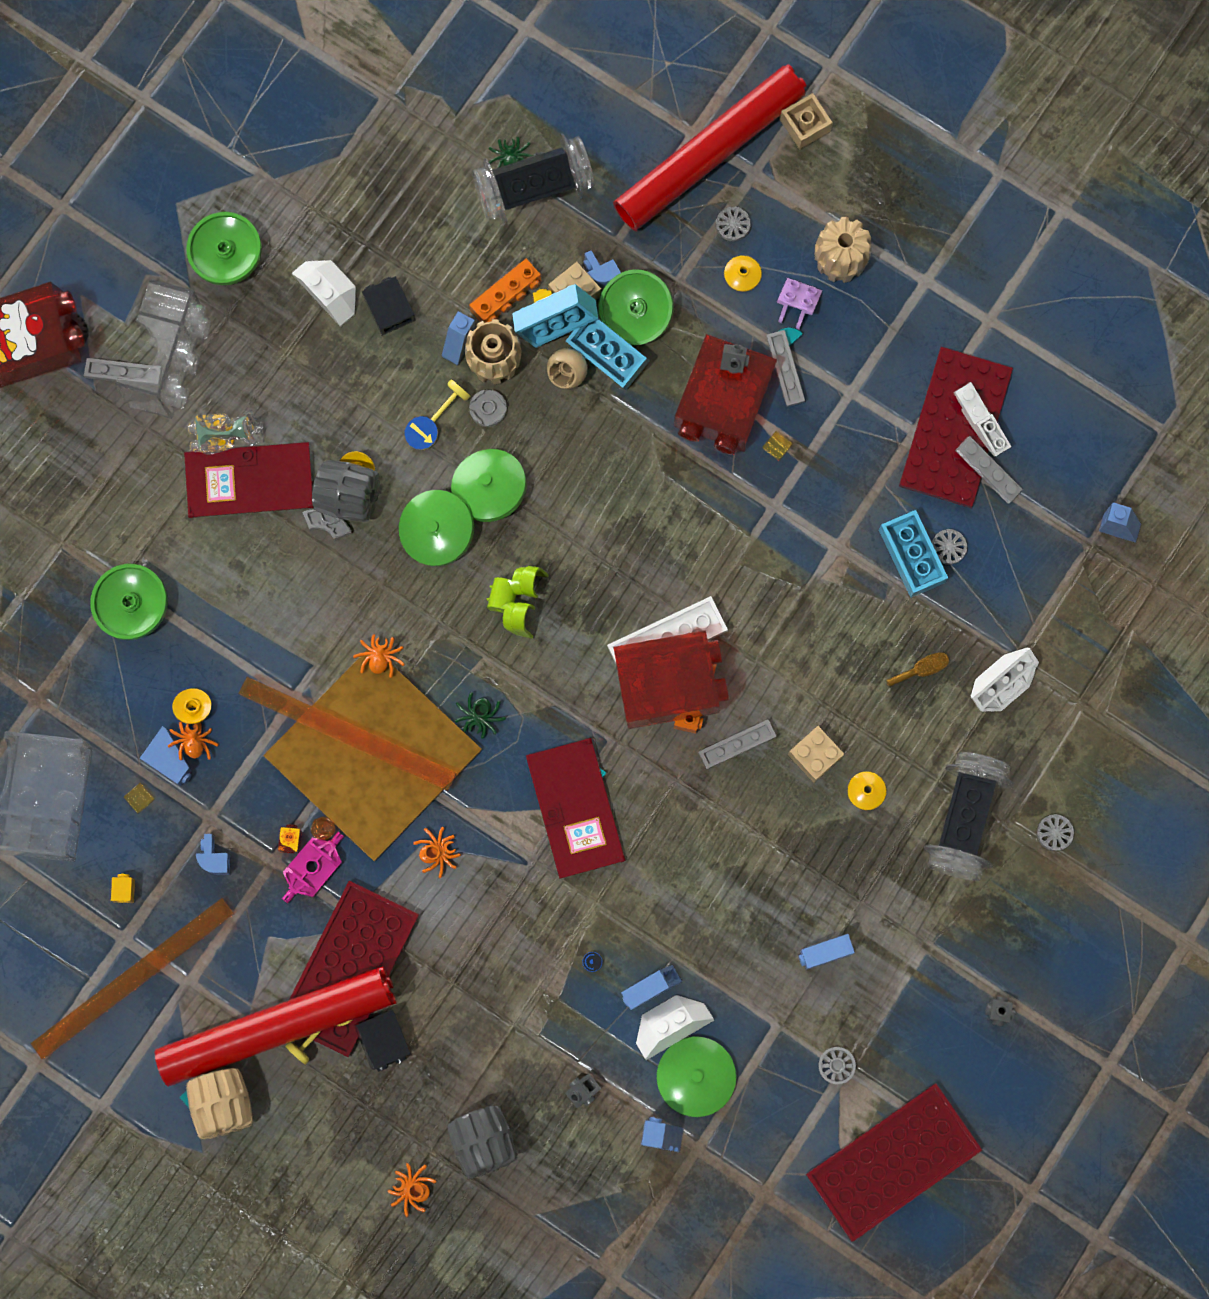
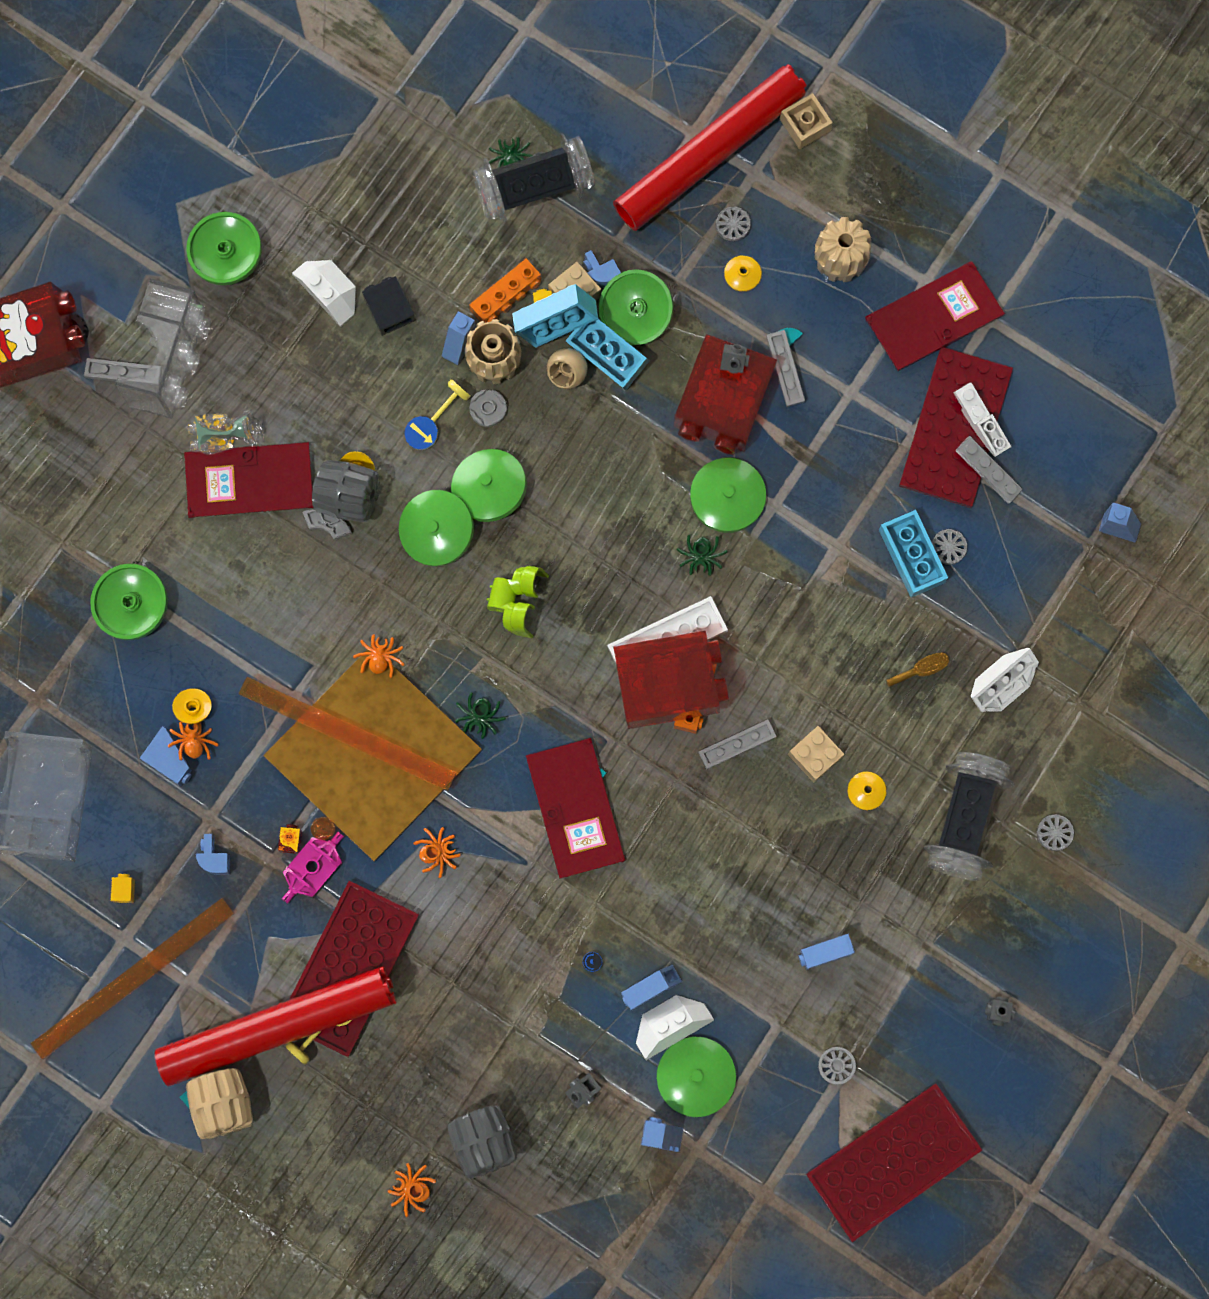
(139, 798): clear yellow piece -> none
(382, 1040): black brick -> none
(701, 554): none -> dark green animal
(728, 495): none -> bright green dish
(777, 446): clear yellow piece -> none
(798, 296): lavender plate -> none
(934, 316): none -> dark red door

